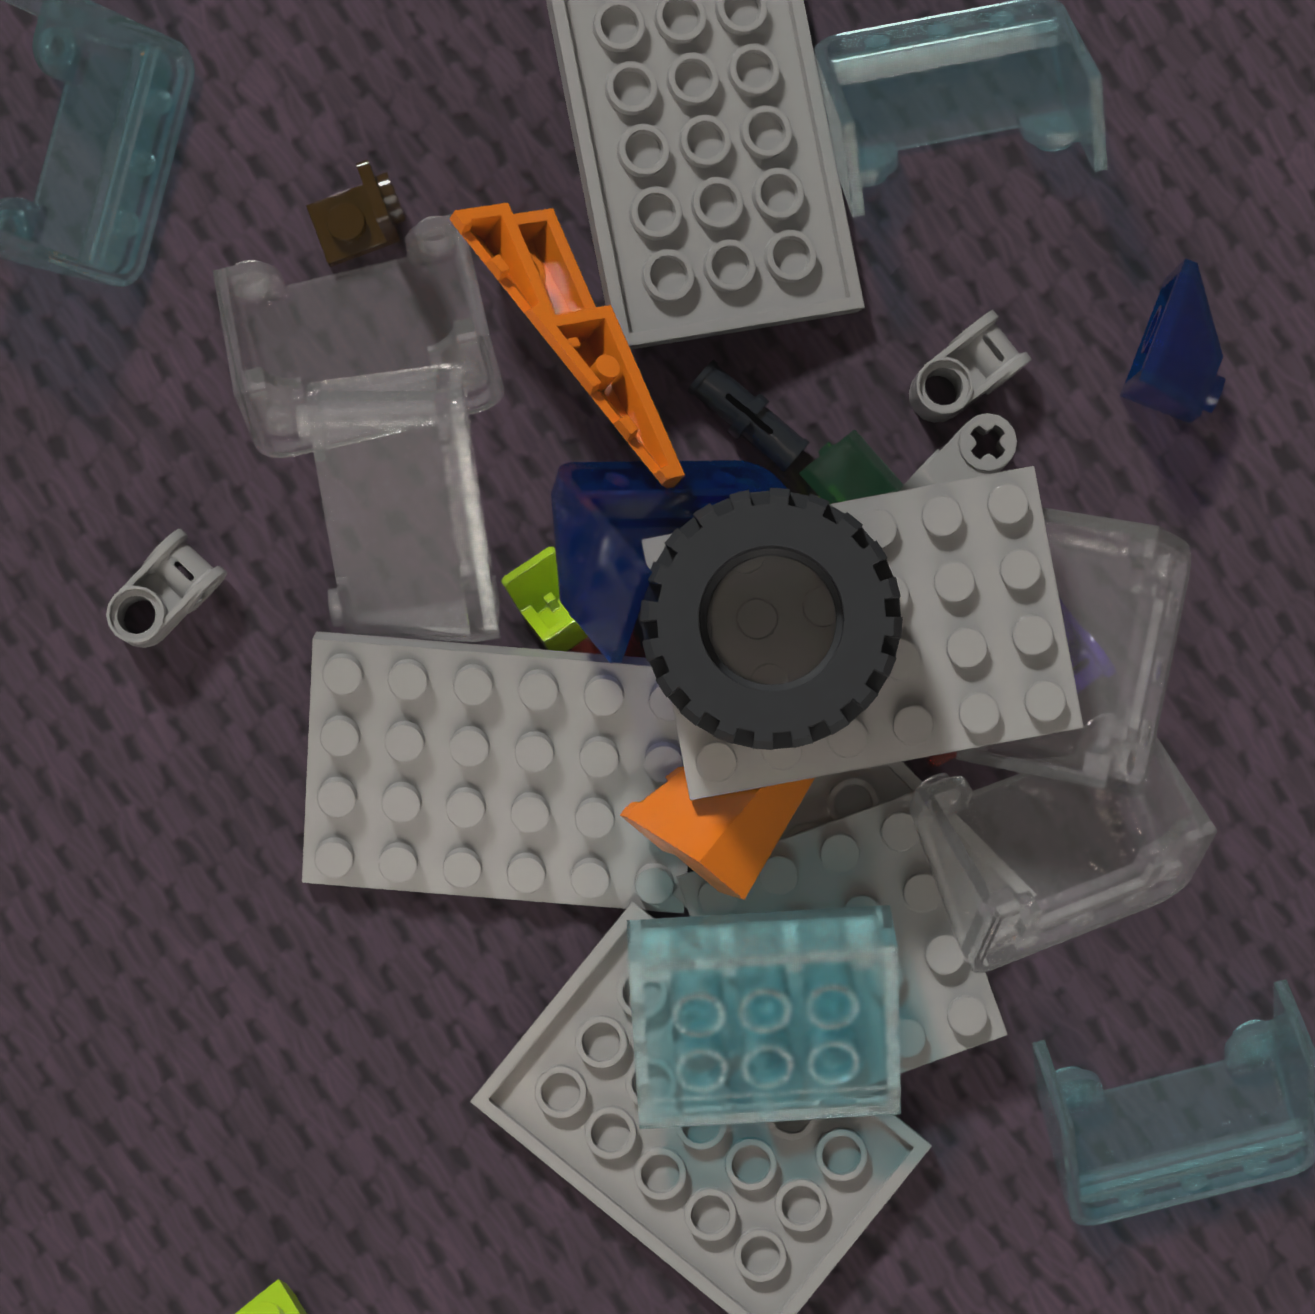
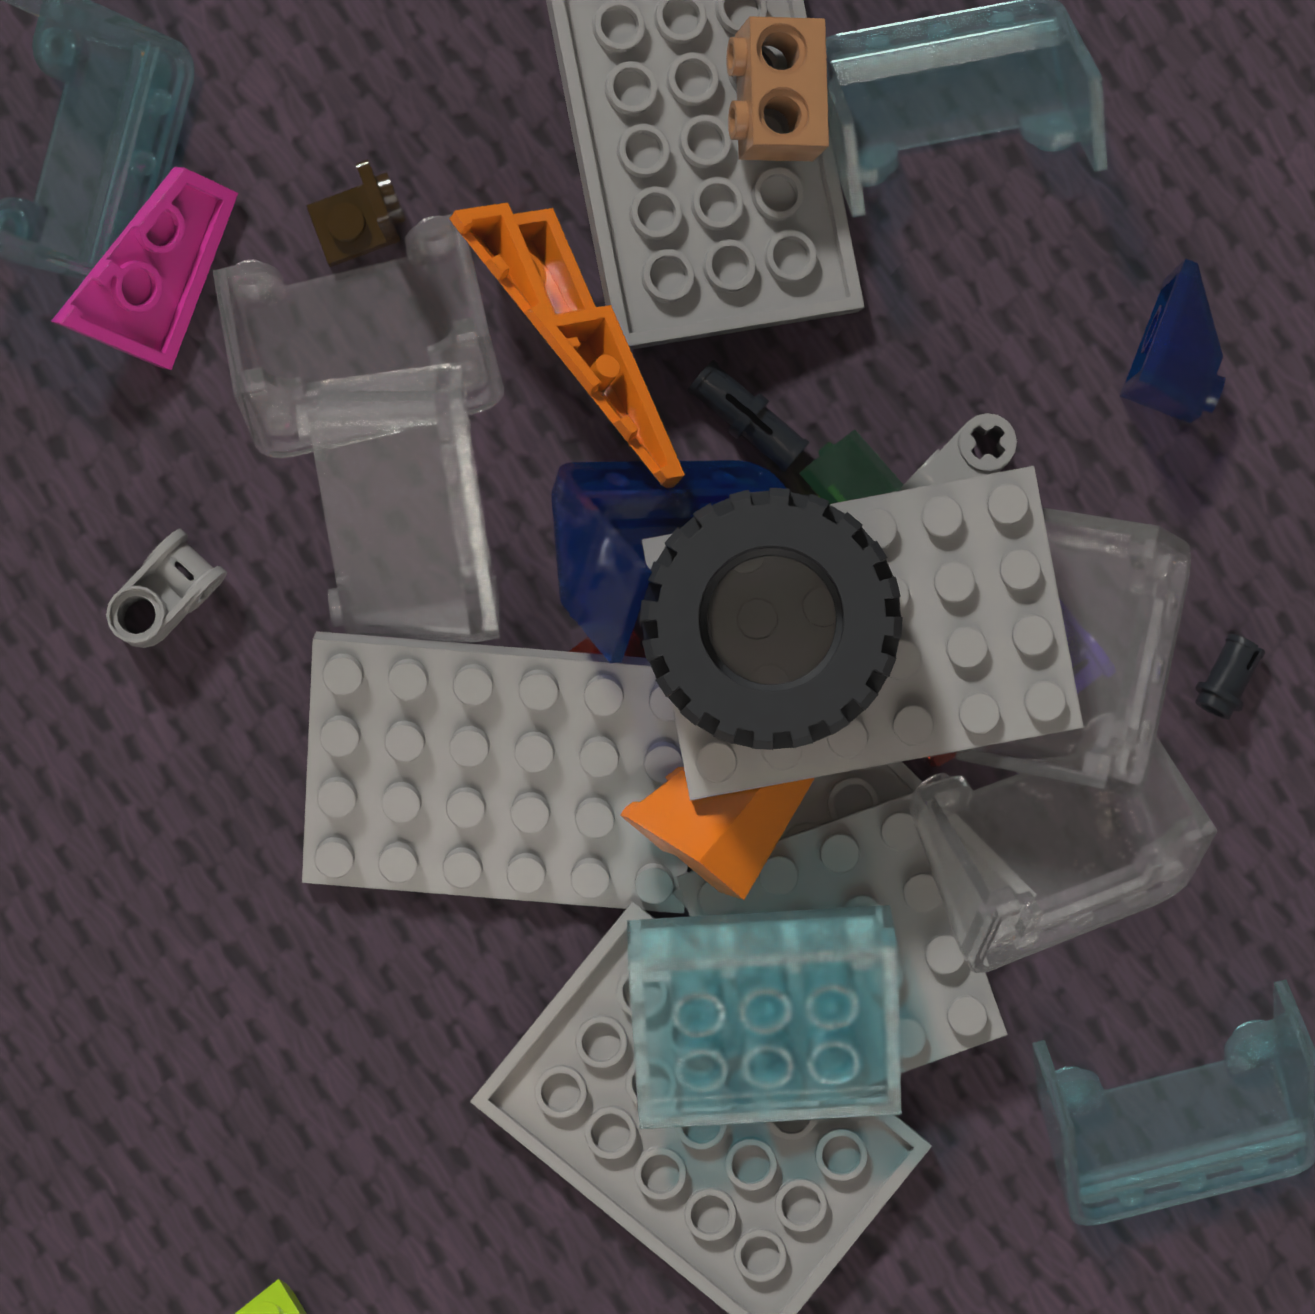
(154, 271): none -> dark pink wing
(536, 596): lime bracket -> none
(795, 92): none -> medium nougat brick
(974, 364): light grey piece -> none
(1229, 677): none -> black pin

